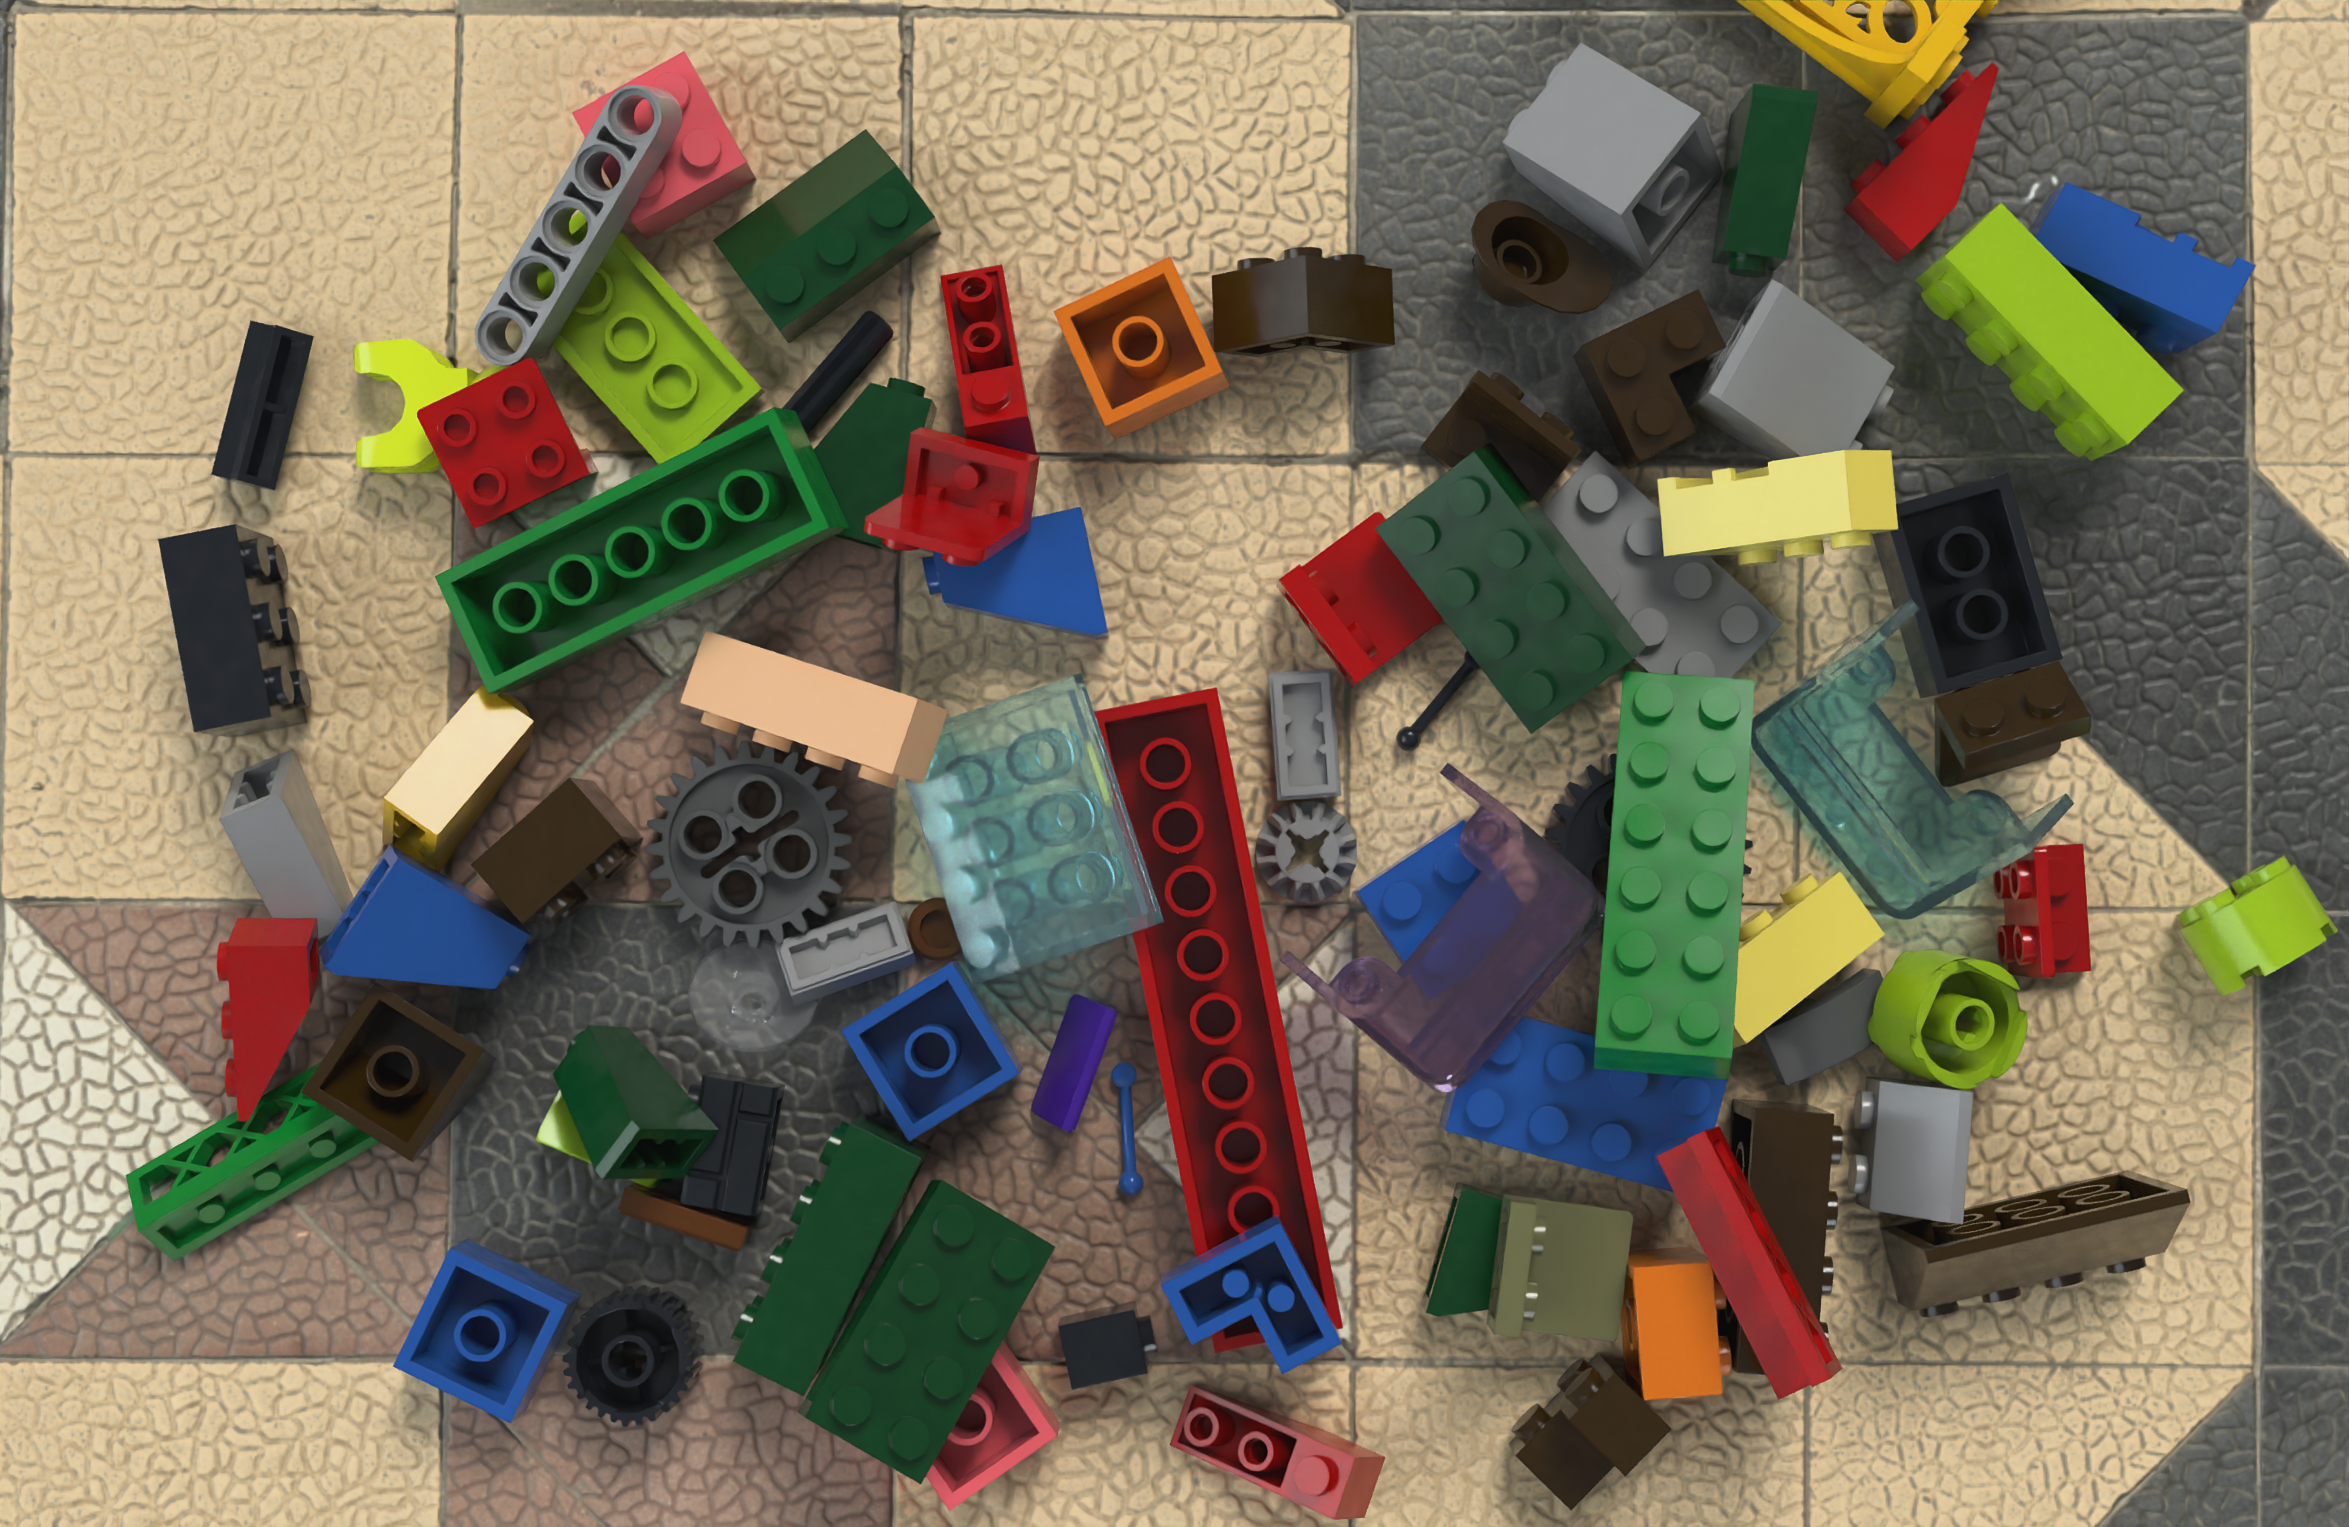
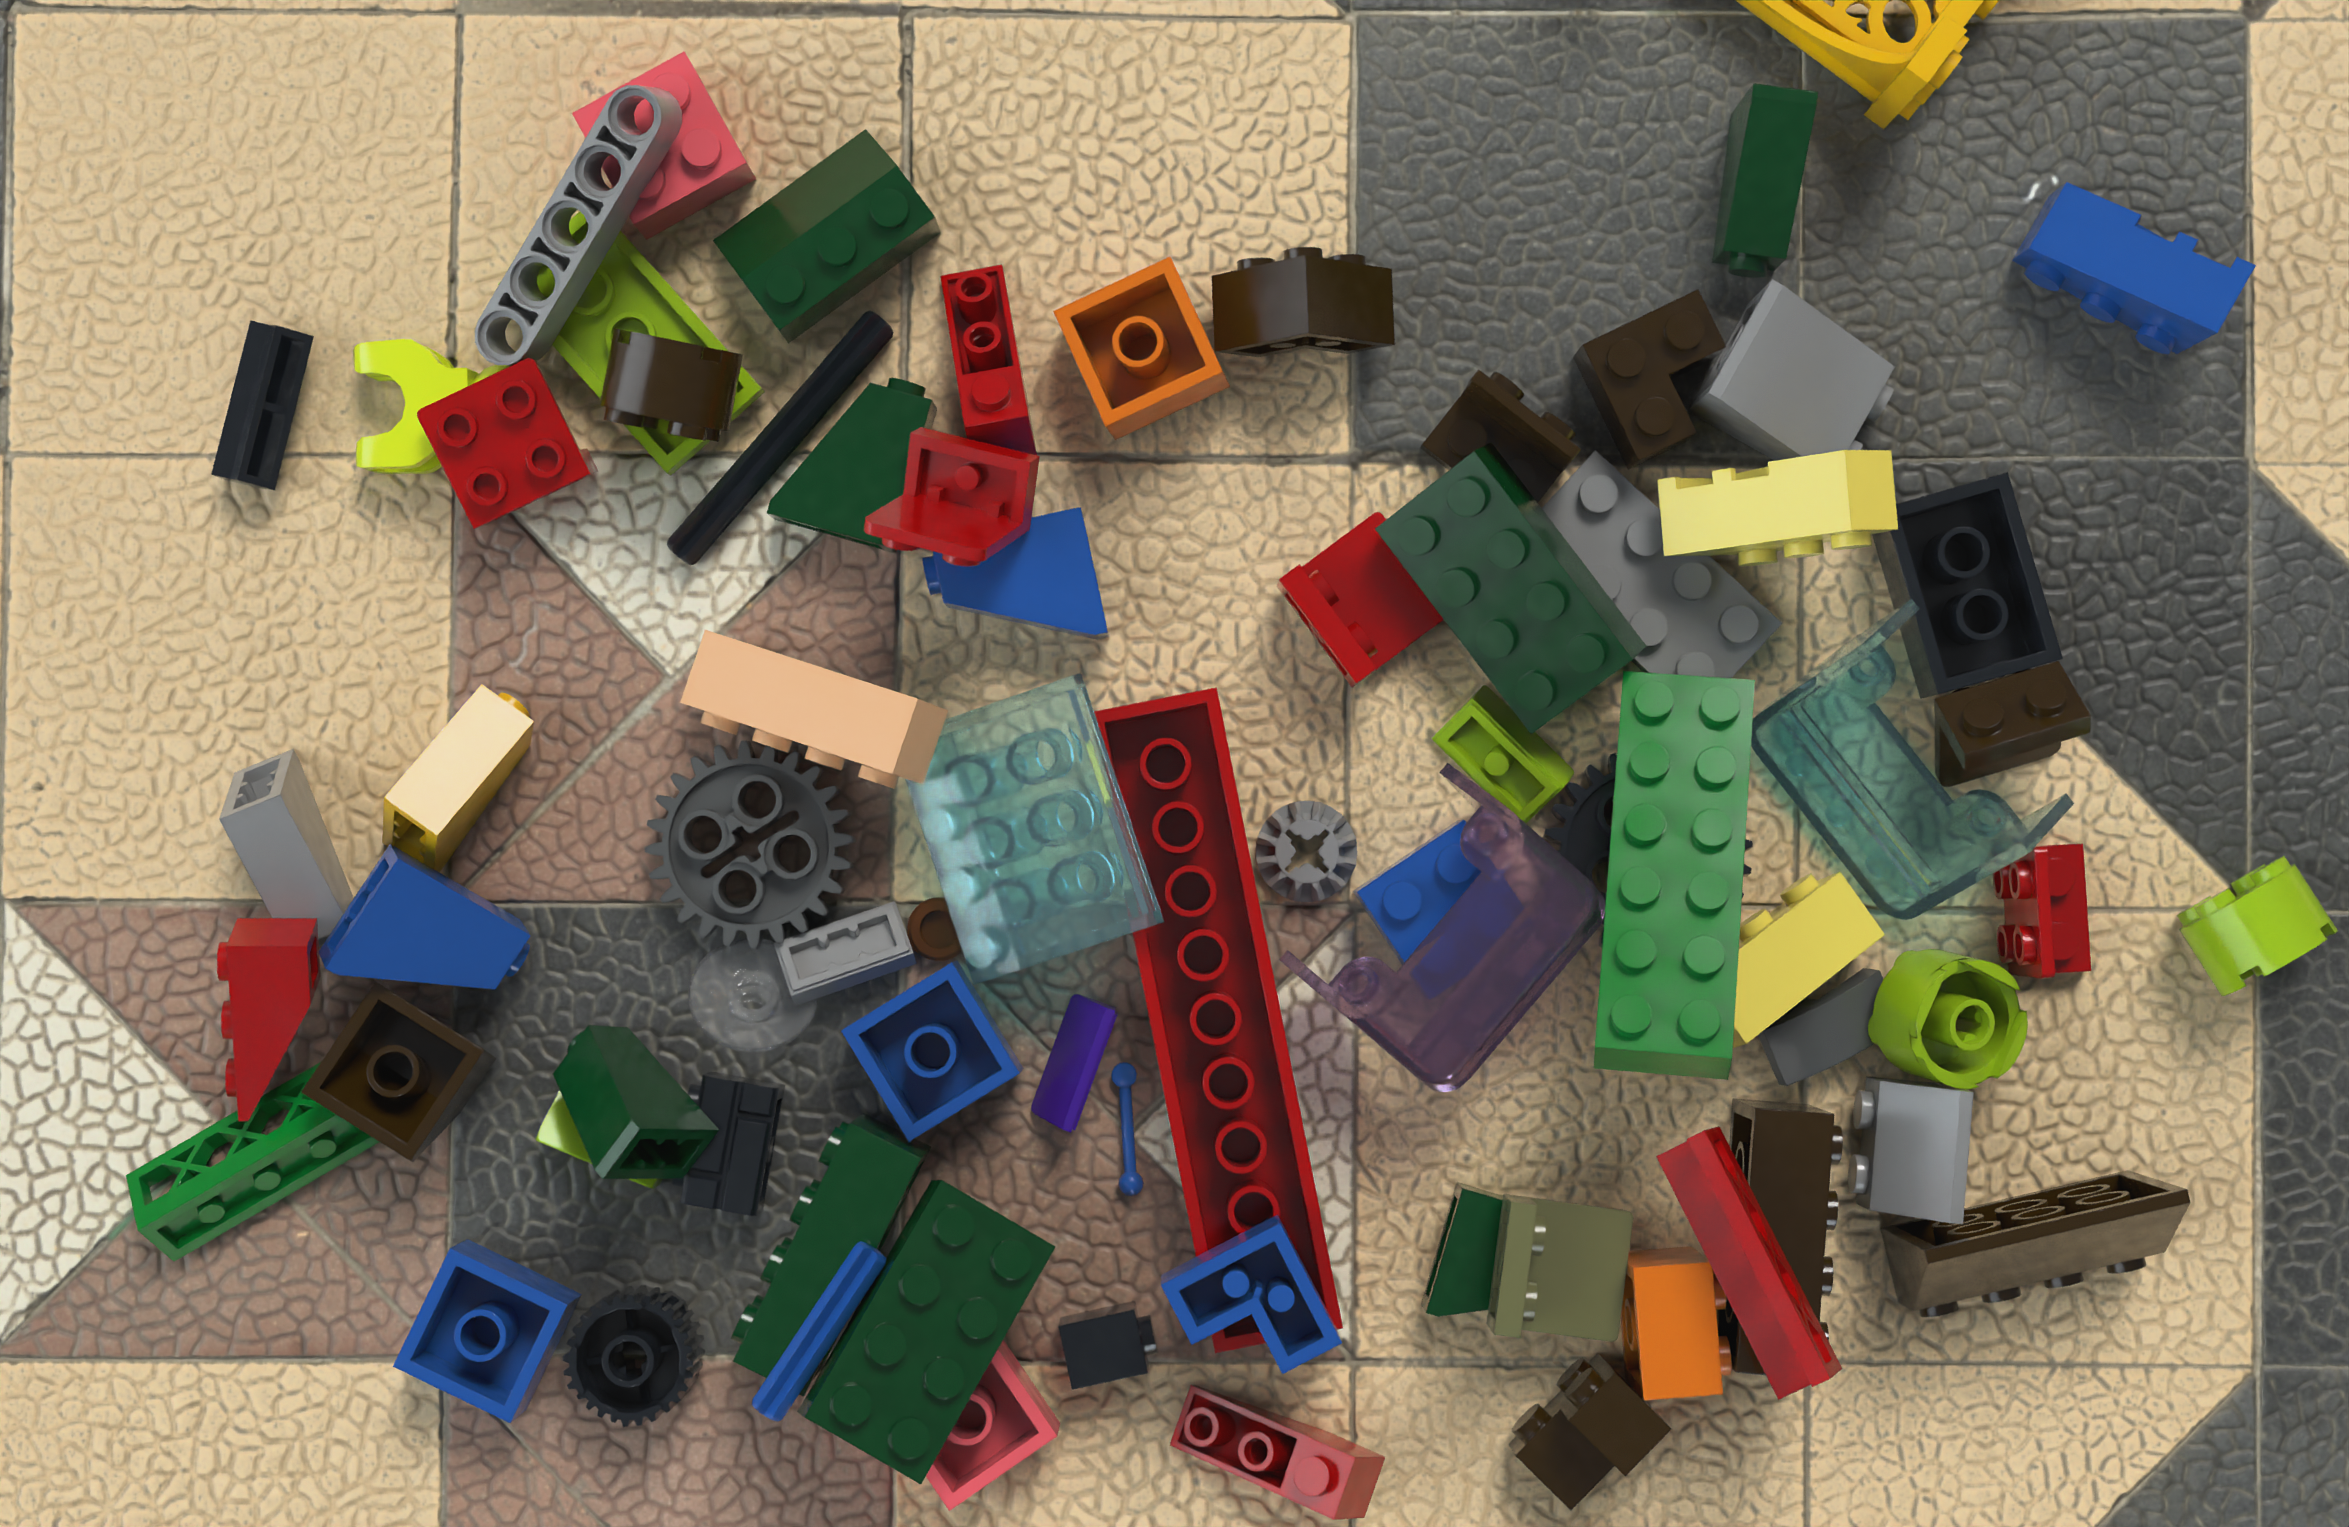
(234, 631): black brick -> none
(558, 853): dark brown brick -> none
(642, 551): green brick -> none
(670, 381): none -> dark brown brick
(697, 1222): reddish brown tile -> none
(819, 1331): none -> blue axle
(1304, 734): light grey plate -> none
(1409, 737): black hinge -> none
(1503, 755): none -> lime slope
(1533, 261): dark brown piece -> none
(1551, 1102): blue brick -> none
(1615, 153): light grey slope -> none
(1926, 179): red slope -> none
(2047, 336): lime brick -> none

